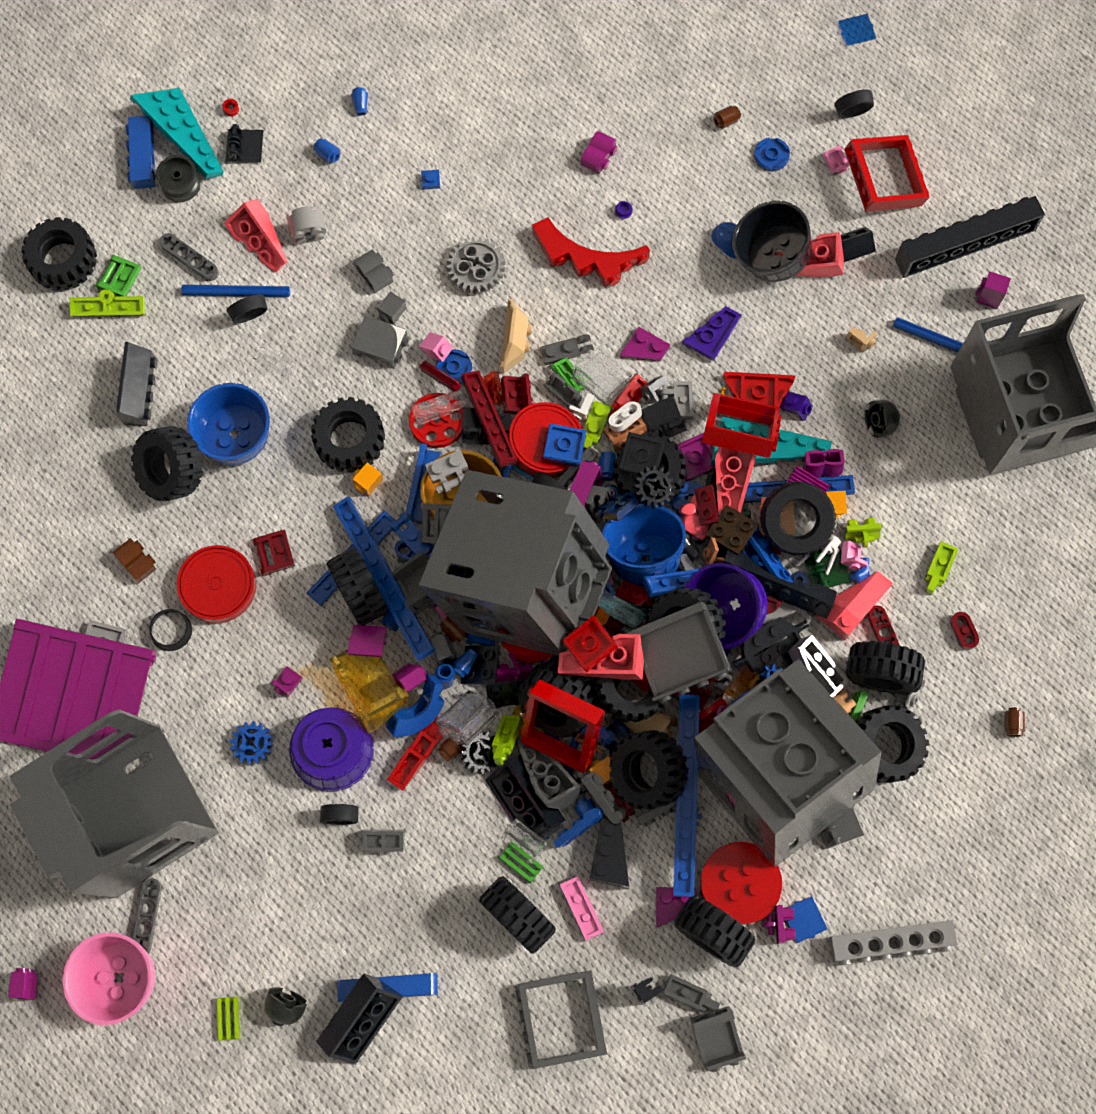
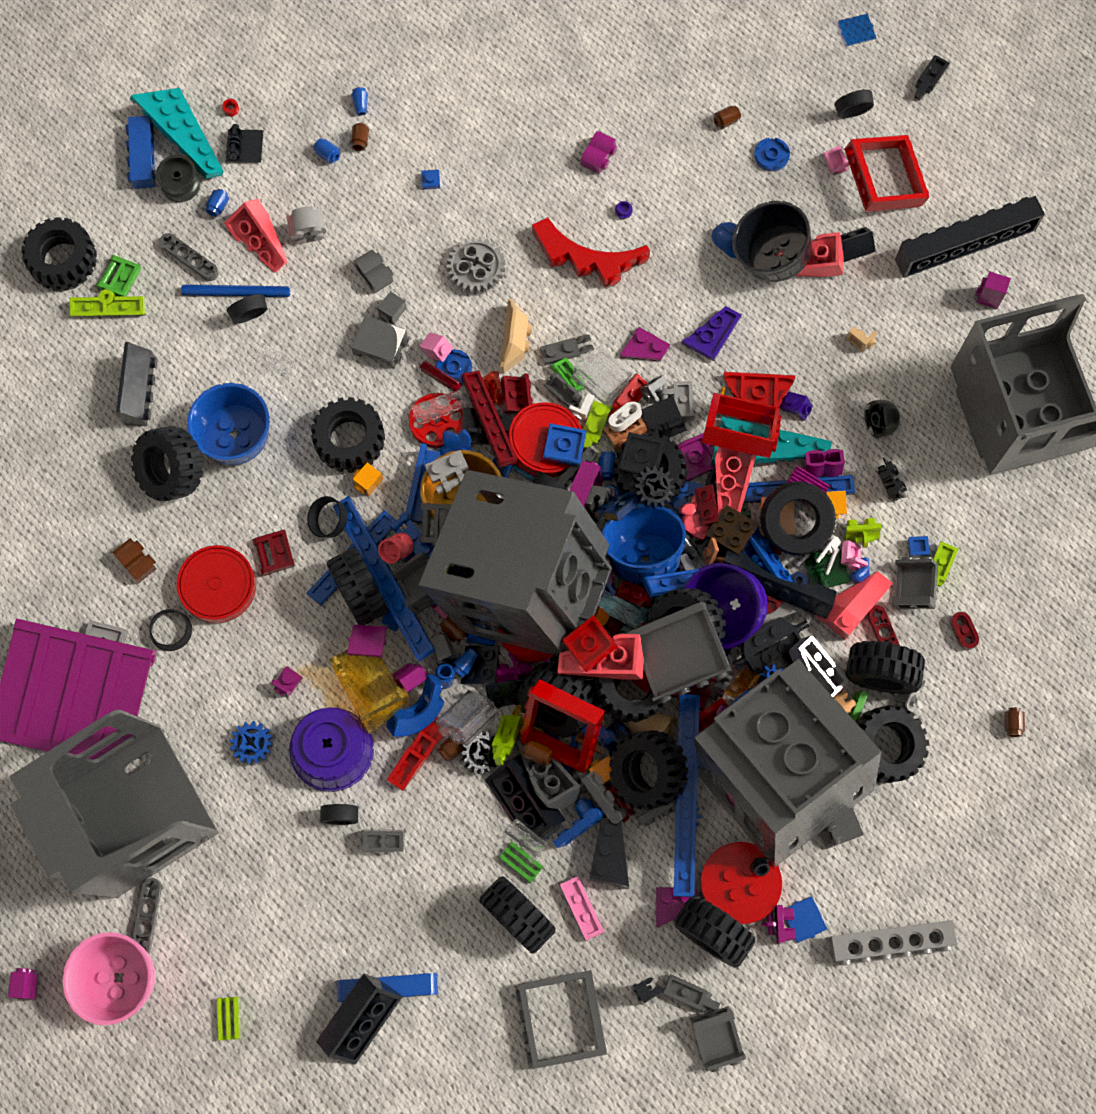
(216, 202): none -> blue brick
(283, 1007): pearl dark grey cylinder -> none
(313, 515): none -> black tyre
(359, 137): none -> reddish brown brick
(396, 547): none -> coral wheel
(455, 442): none -> blue plate
(537, 752): none -> reddish brown brick
(760, 866): none -> black plate
(890, 474): none -> black hinge
(916, 583): none -> dark grey panel
(918, 546): none -> blue plate
(927, 334): blue axle -> none
(931, 76): none -> black hinge

